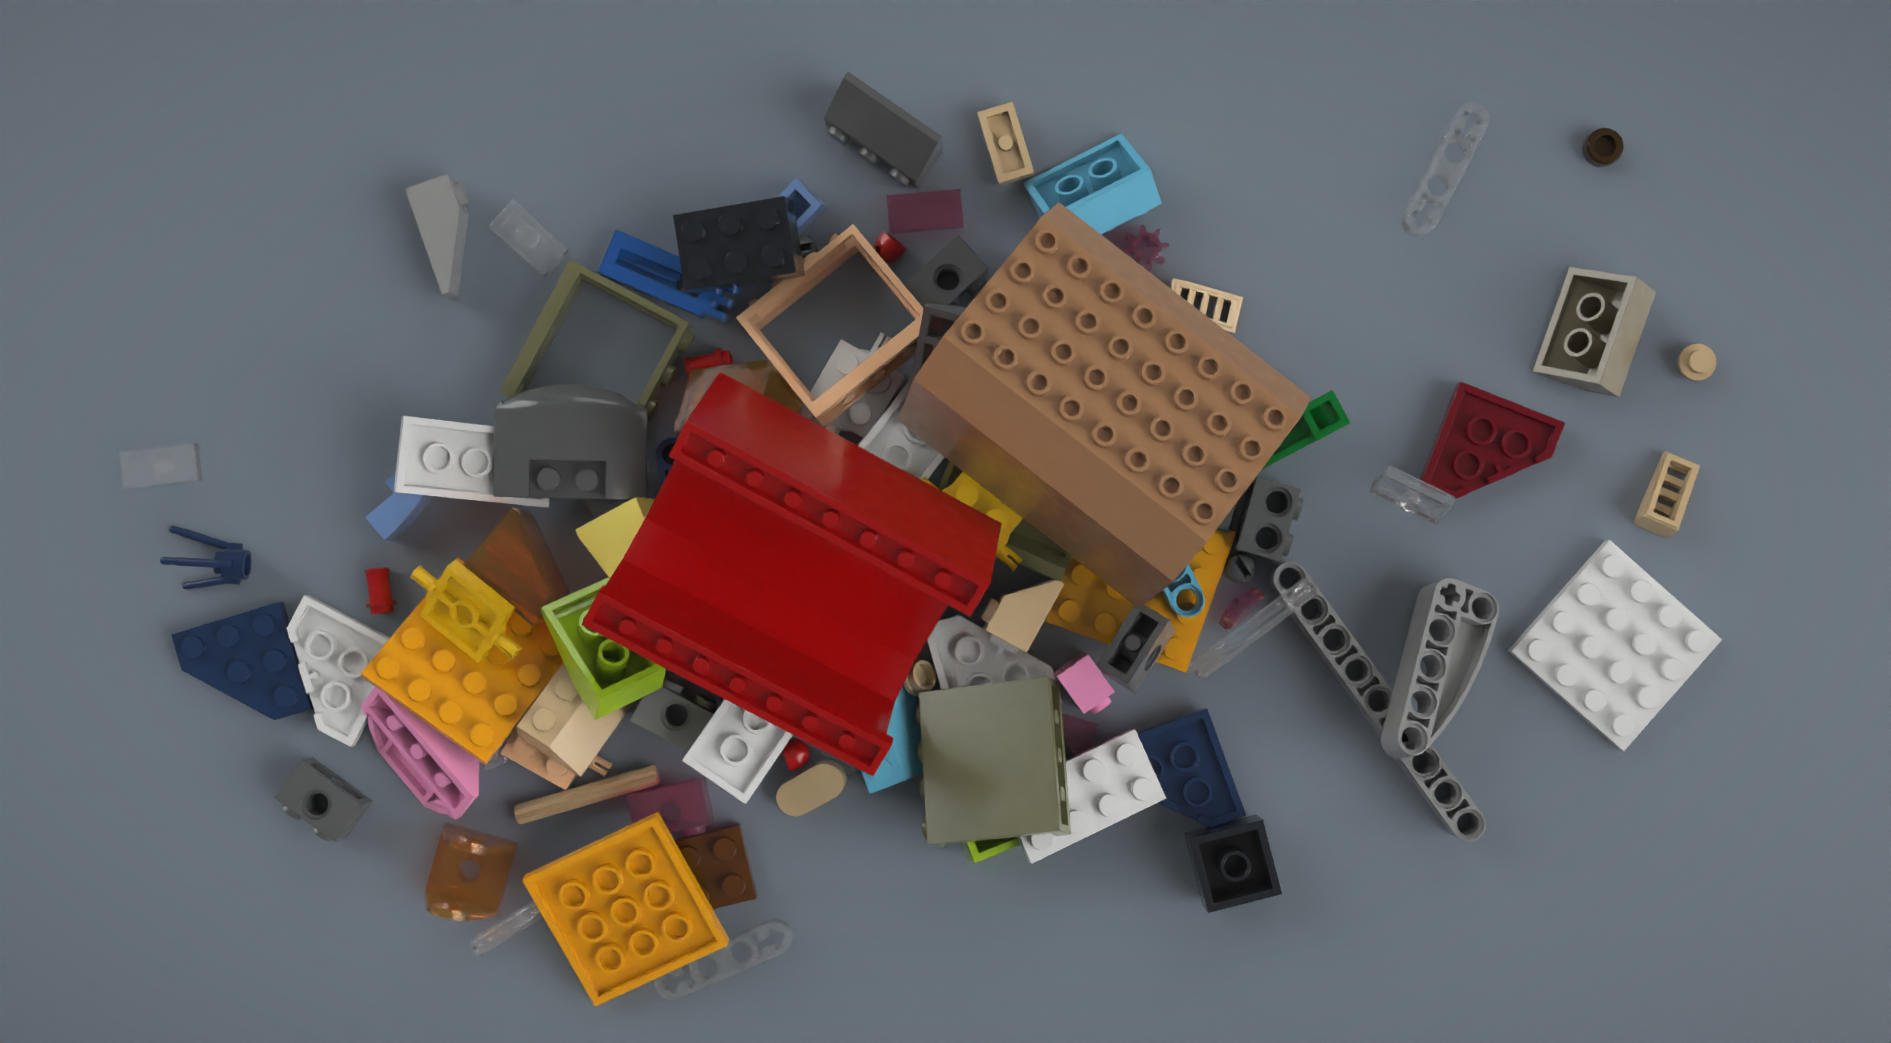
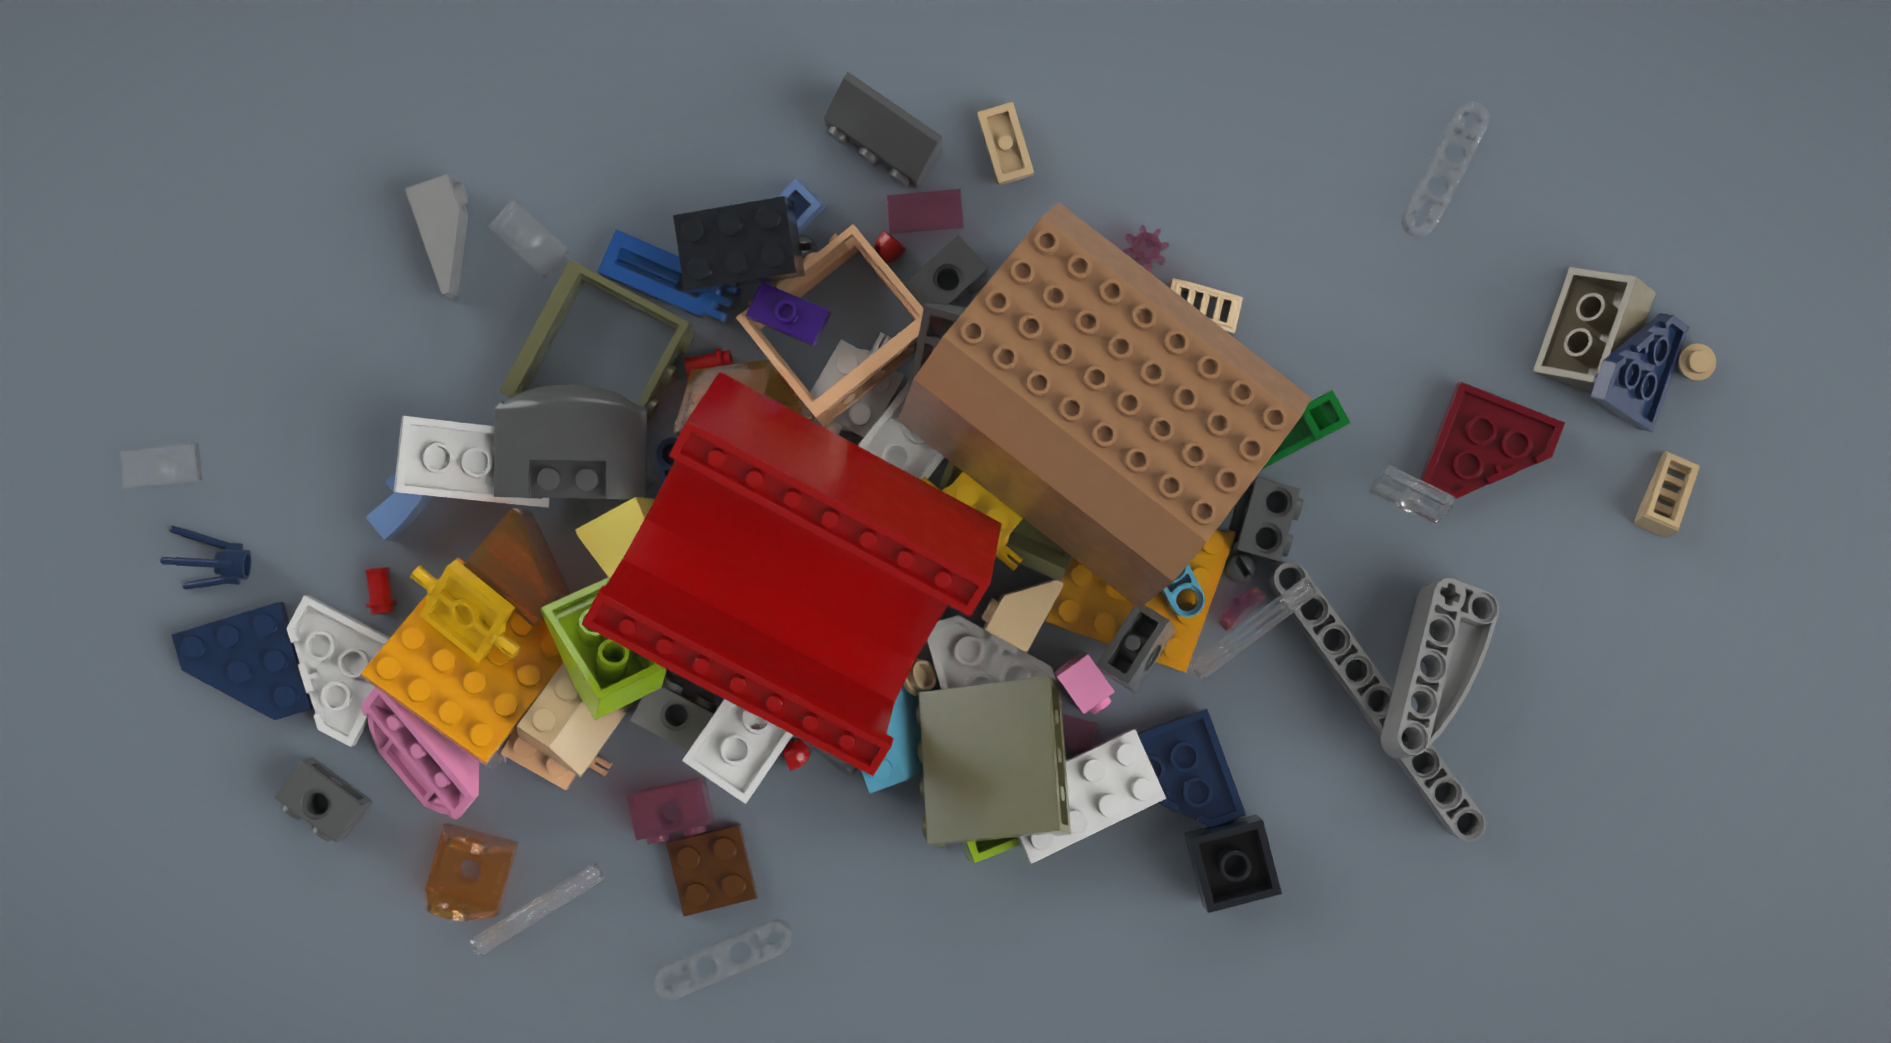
(586, 794): tan axle -> none
(626, 909): light orange plate -> none
(788, 314): none -> dark purple plate
(811, 788): tan tile -> none
(1098, 186): medium azure slope -> none
(1602, 147): dark brown tile -> none
(1614, 645): white plate -> none
(1640, 371): none -> dark blue plate

